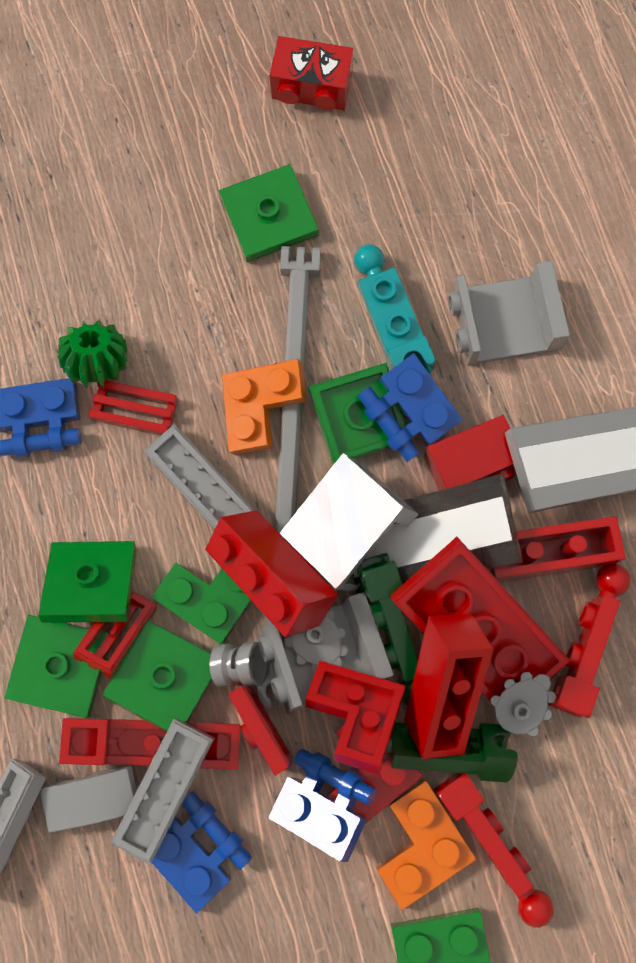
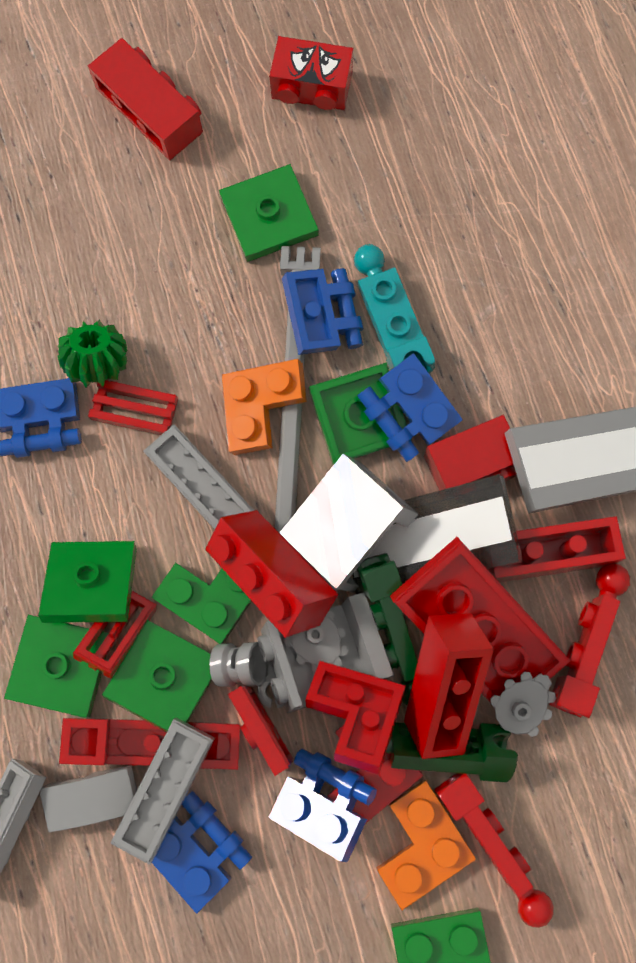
(146, 98): none -> red brick
(312, 311): none -> blue plate
(509, 316): light grey panel -> none

